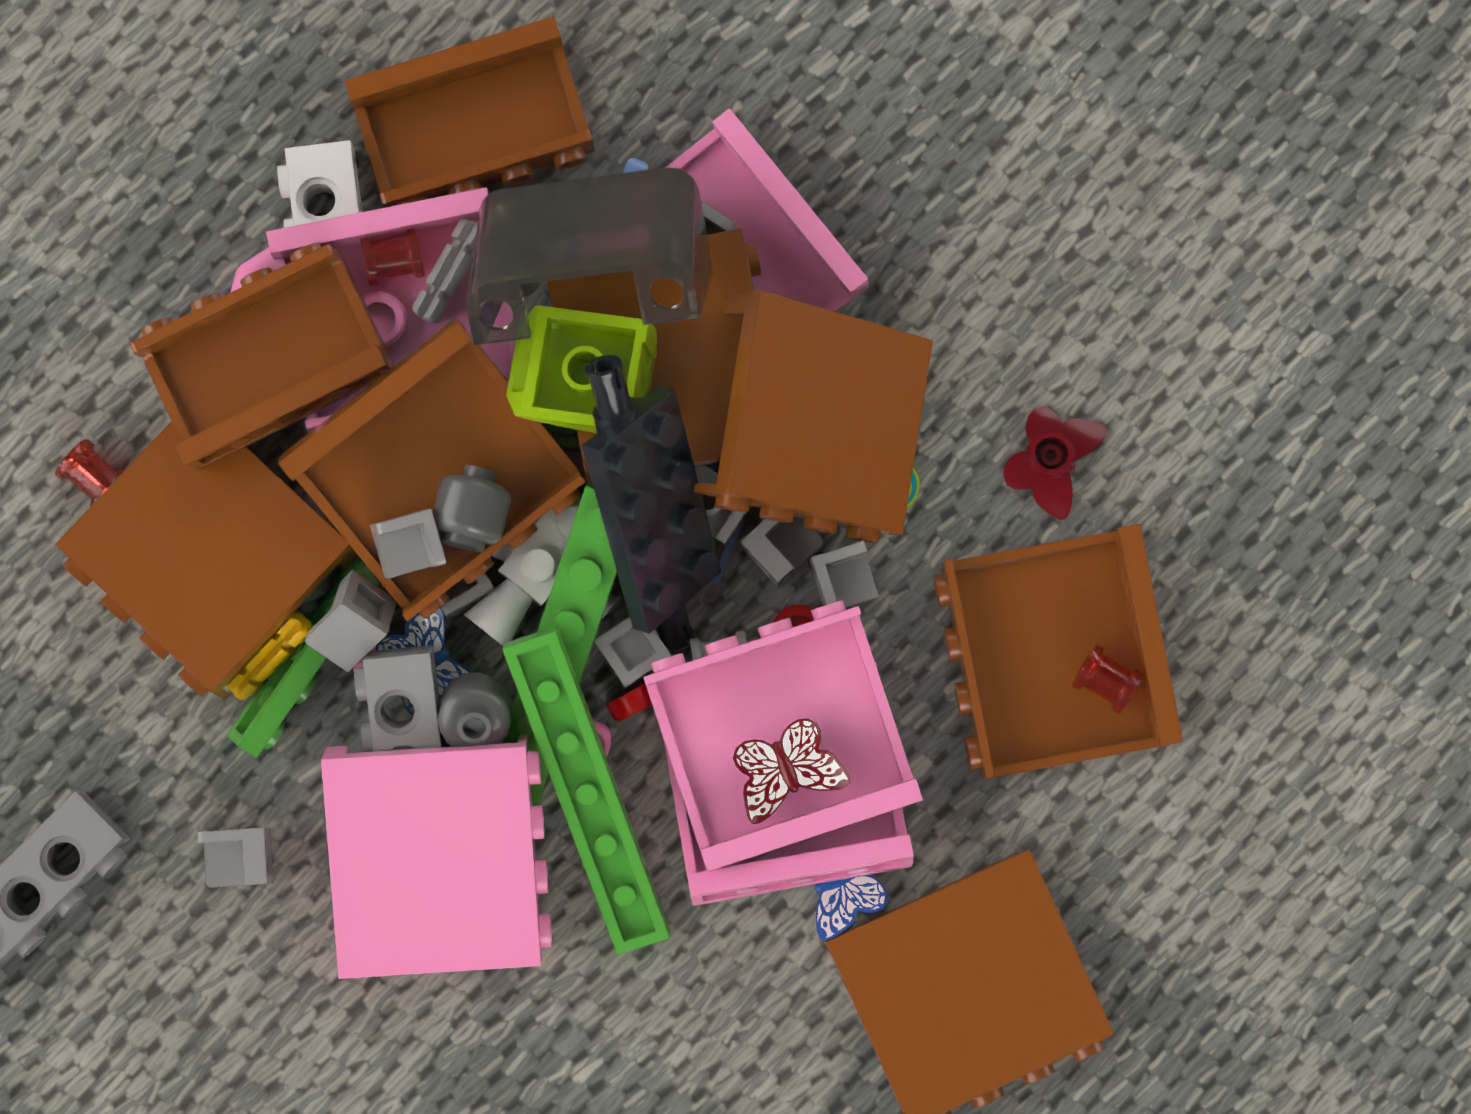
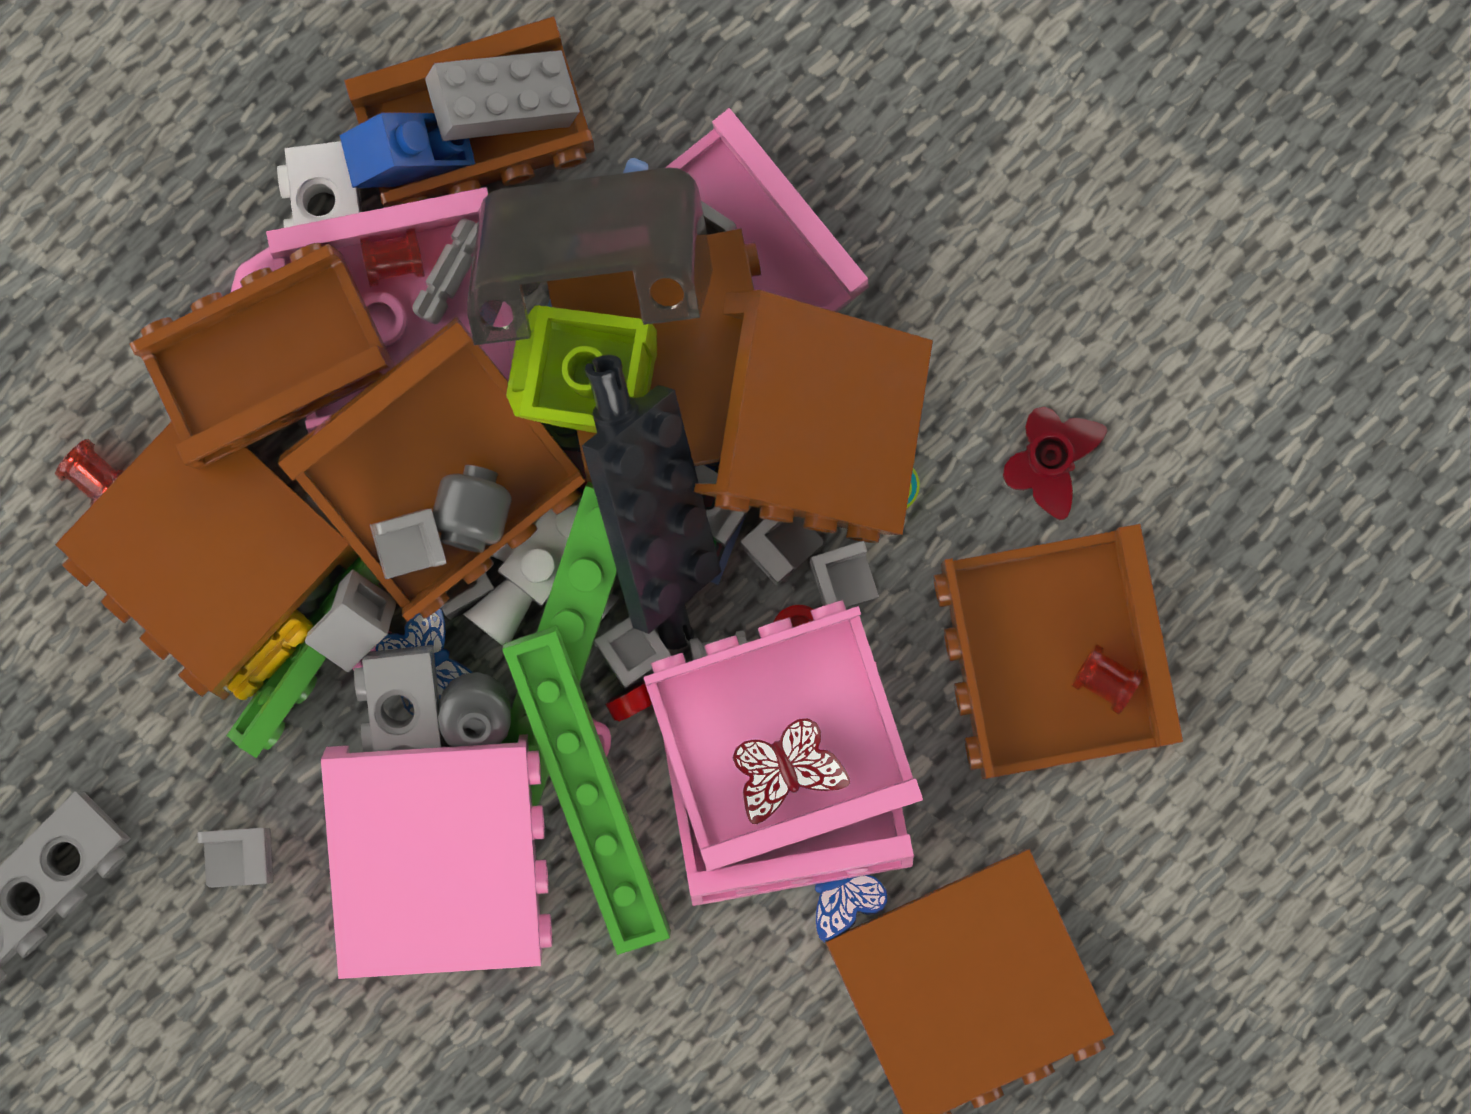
(401, 150): none -> blue slope
(501, 95): none -> light grey piece

